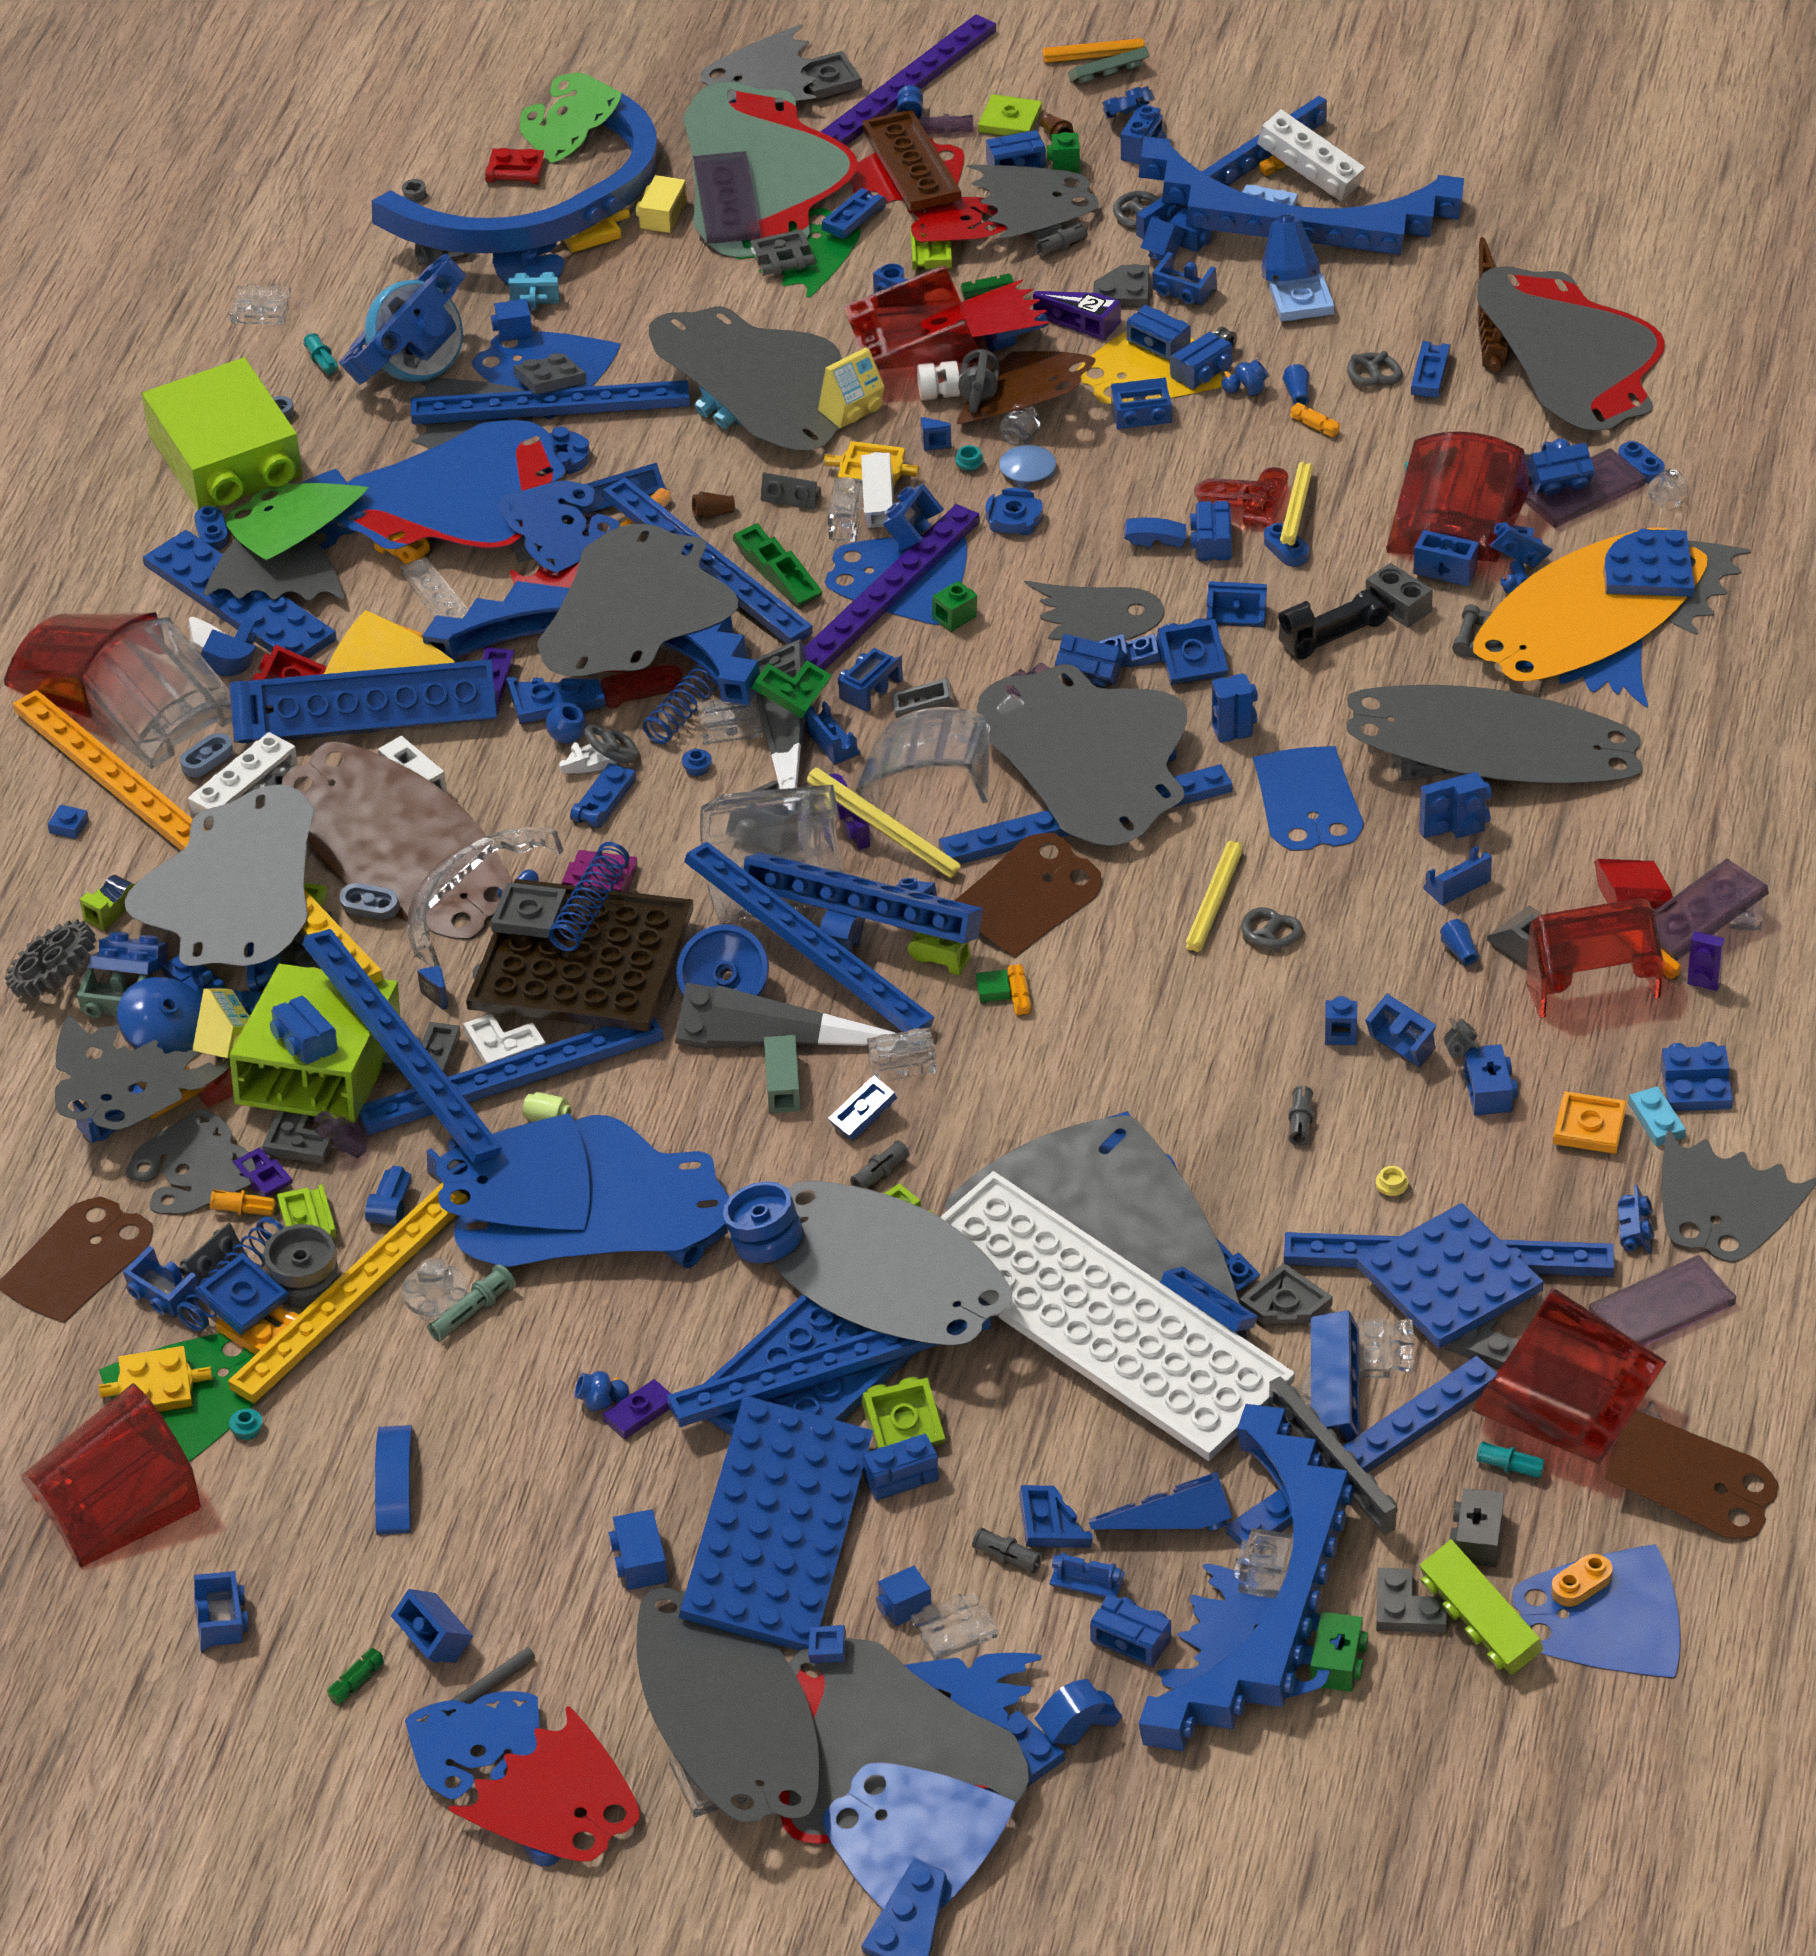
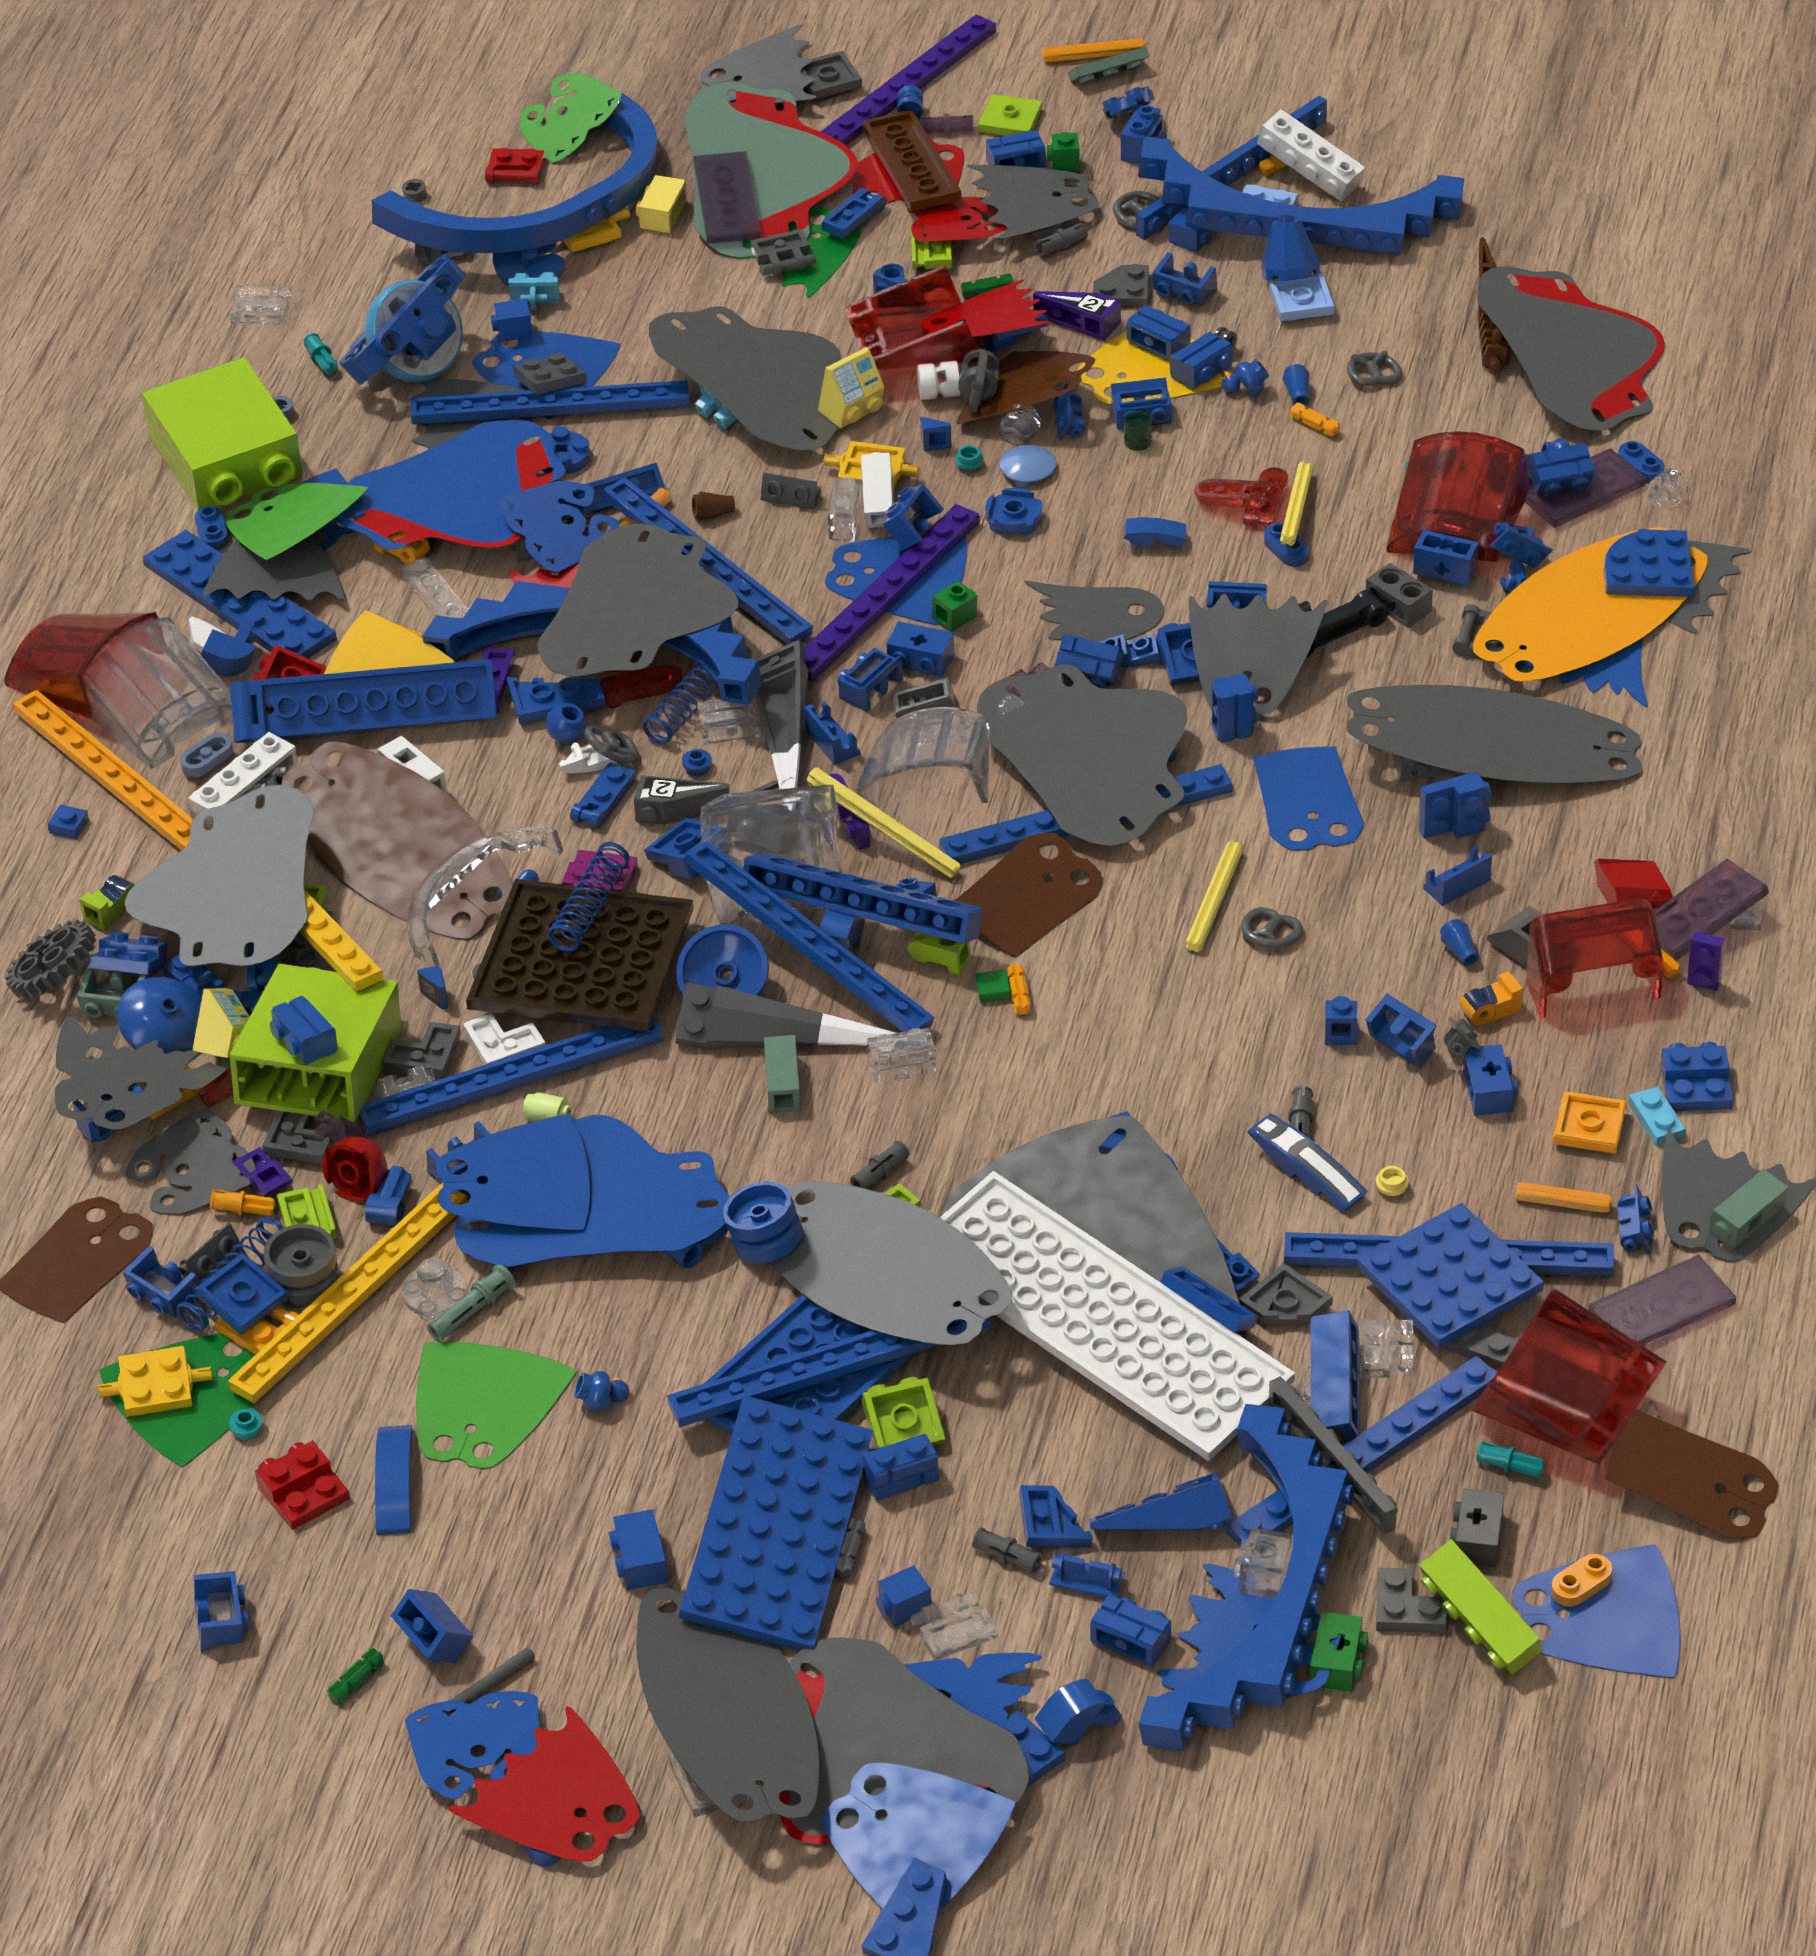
(114, 1478): clear red windscreen -> none
(301, 1484): none -> red plate
(355, 1168): none -> red cylinder
(371, 900): sand blue plate -> none
(402, 1046): blue plate -> none
(416, 1077): none -> clear plate
(483, 1386): none -> bright green piece
(528, 909): dark grey plate -> none
(638, 1409): dark purple plate -> none
(673, 799): none -> dark grey slope
(674, 845): none -> blue plate
(777, 565): green slope -> none
(794, 693): green plate -> none
(827, 1644): blue plate -> none
(850, 1548): none -> dark grey axle
(862, 1108): plate -> none
(921, 648): none -> blue brick
(1055, 125): reddish brown cone -> none
(1069, 414): none -> blue hinge
(1137, 430): none -> clear green wheel
(1162, 238): blue brick -> none
(1212, 529): blue brick -> none
(1253, 639): none -> dark grey piece
(1307, 1160): none -> slope
(1430, 369): blue plate -> none
(1493, 1001): none -> light orange leg
(1563, 1197): none -> light orange axle
(1748, 1208): none -> sand green brick

